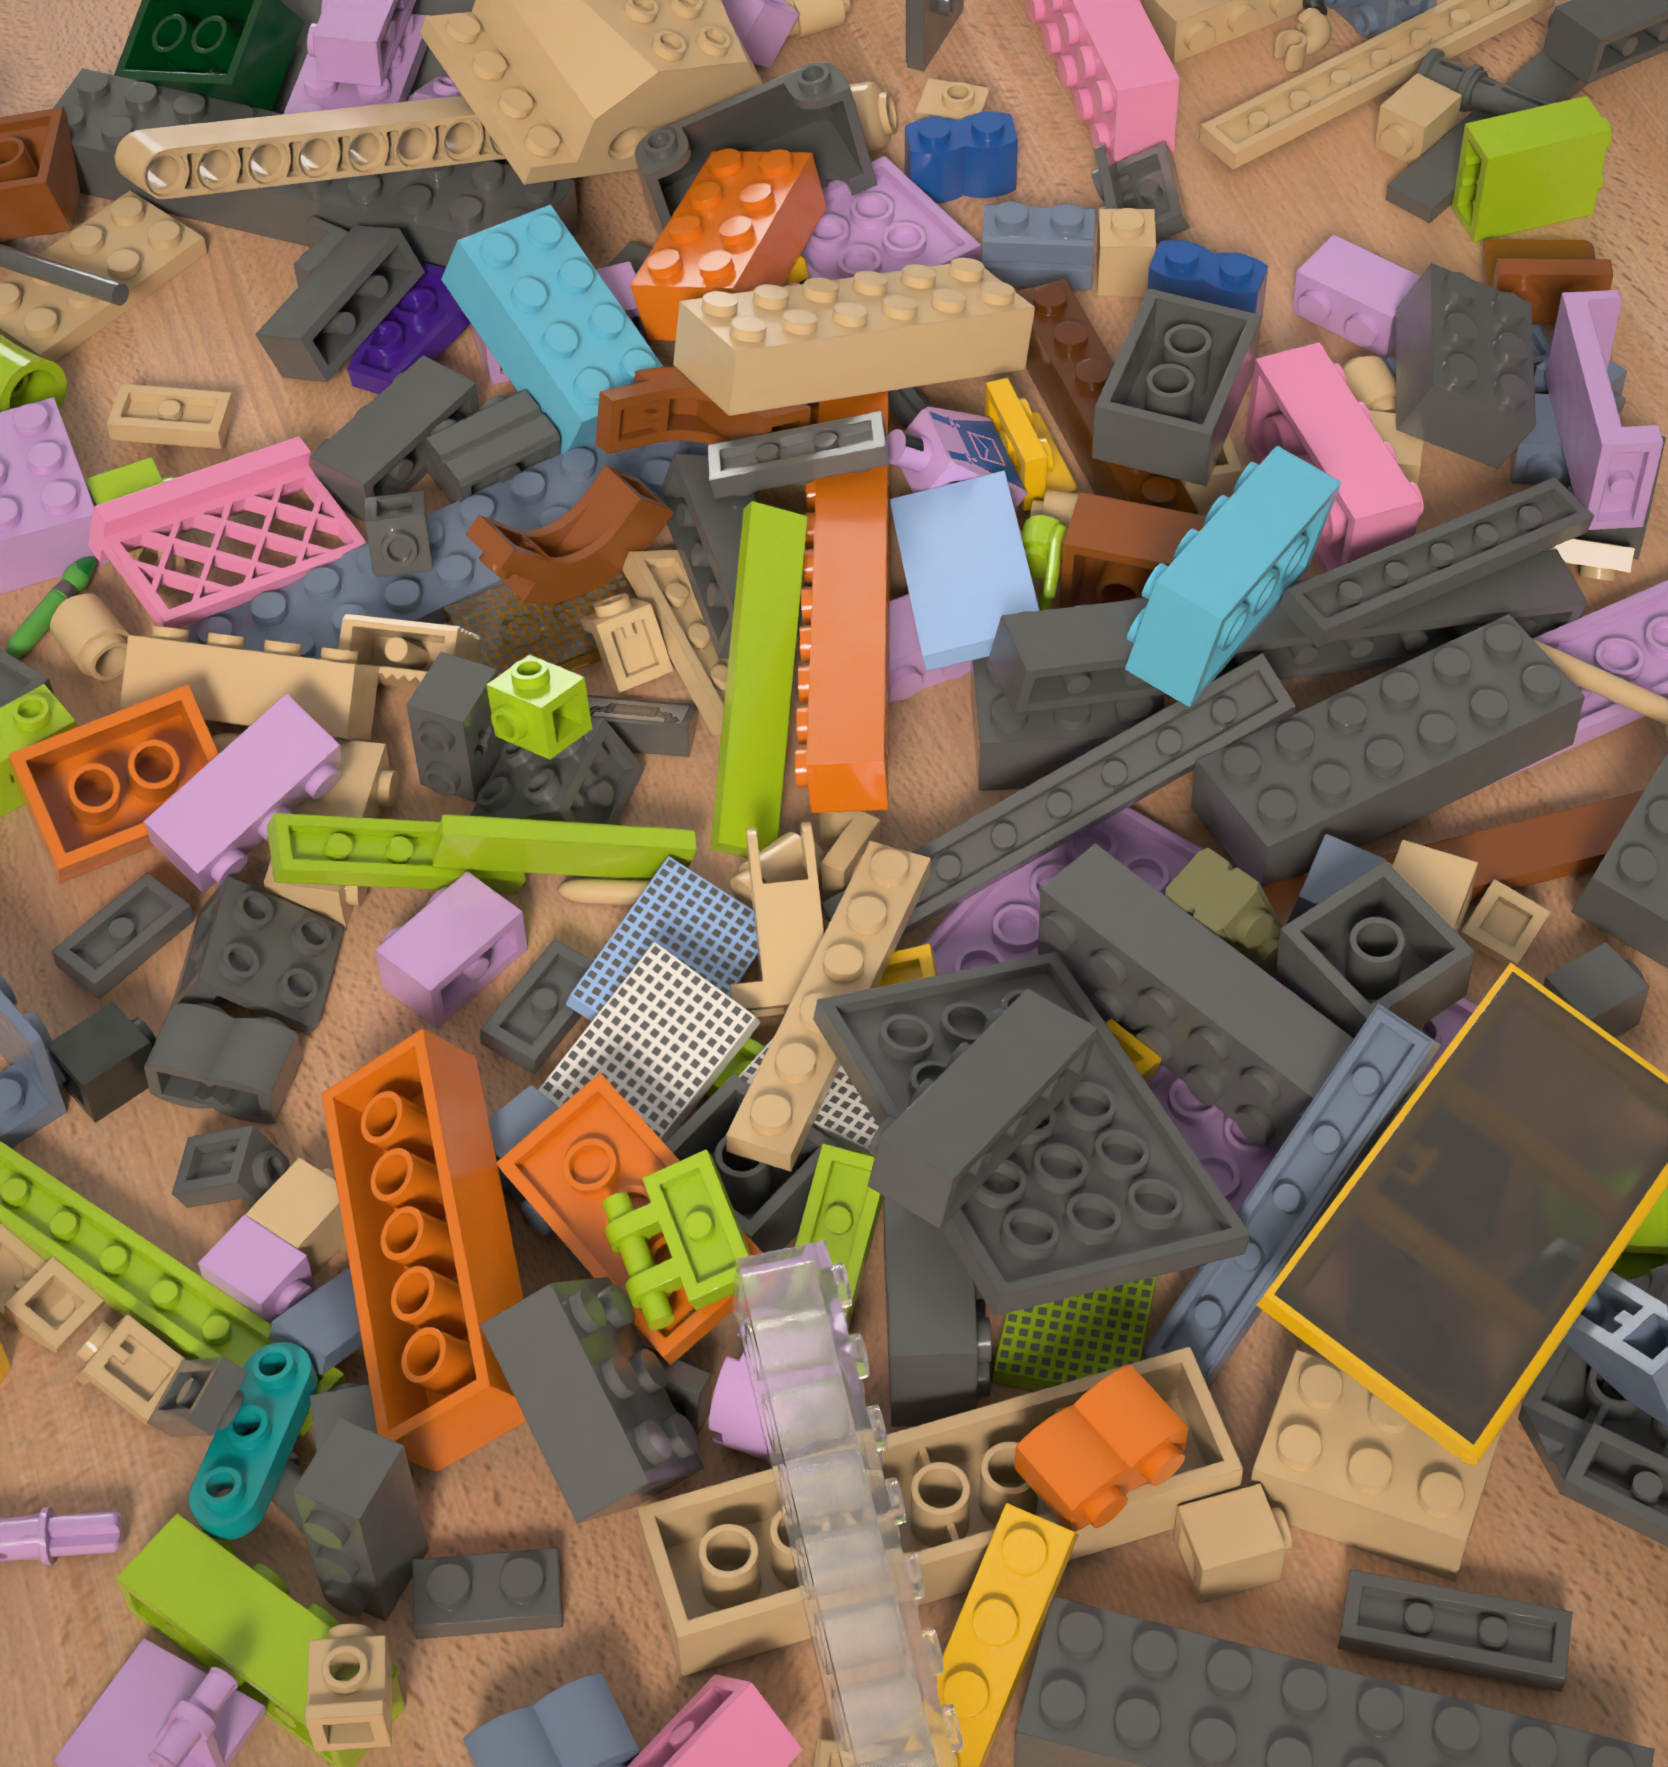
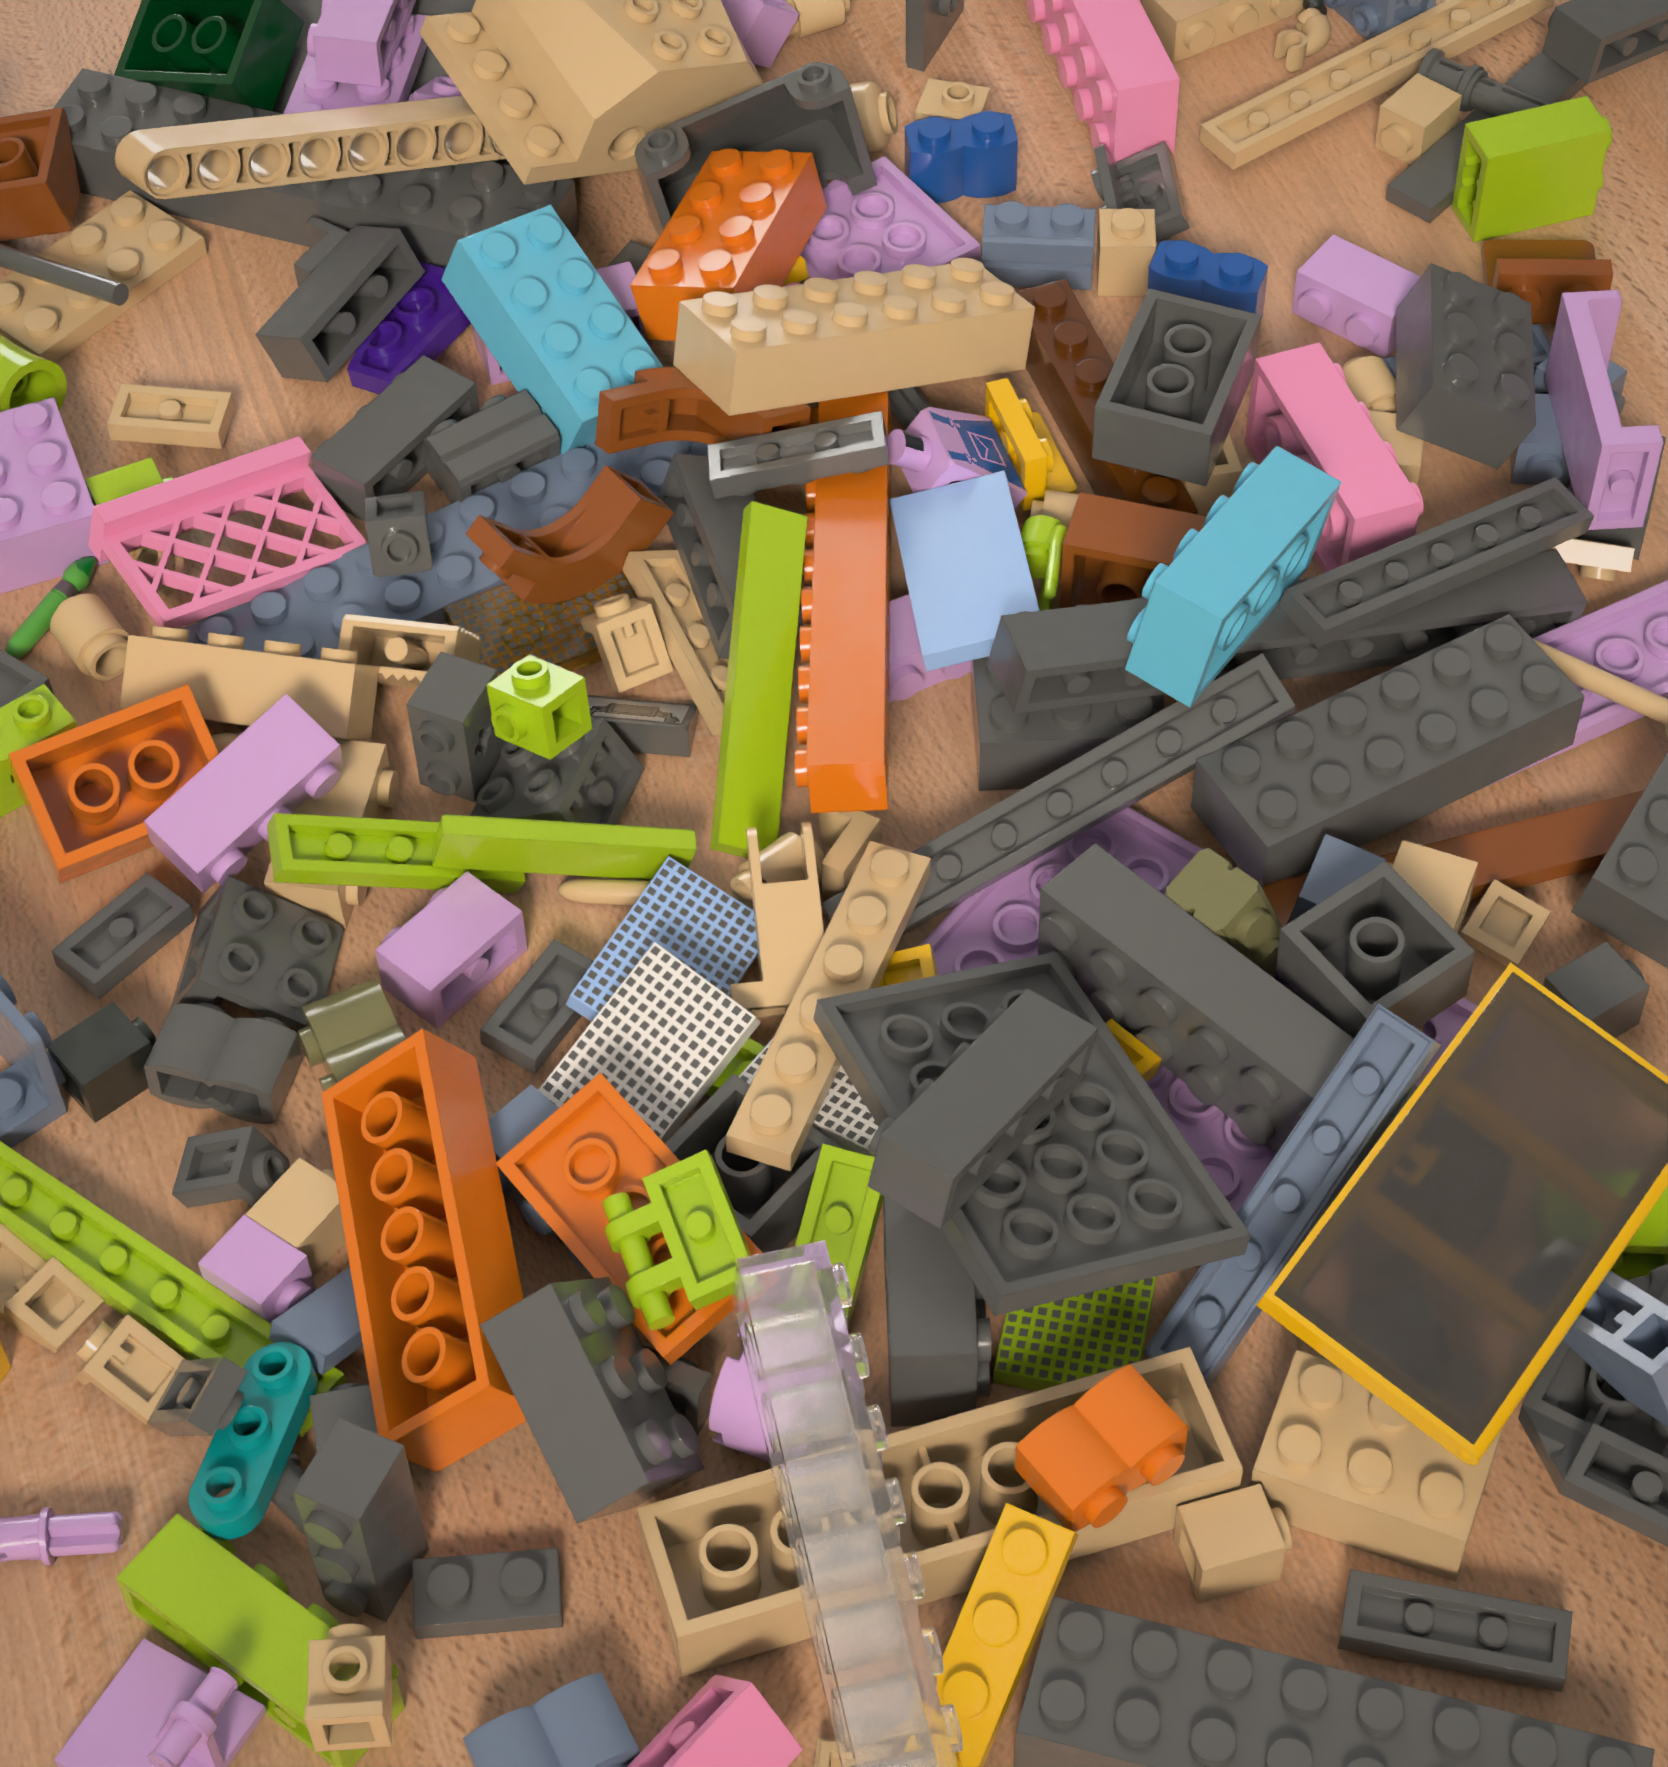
(348, 1031): none -> olive brick

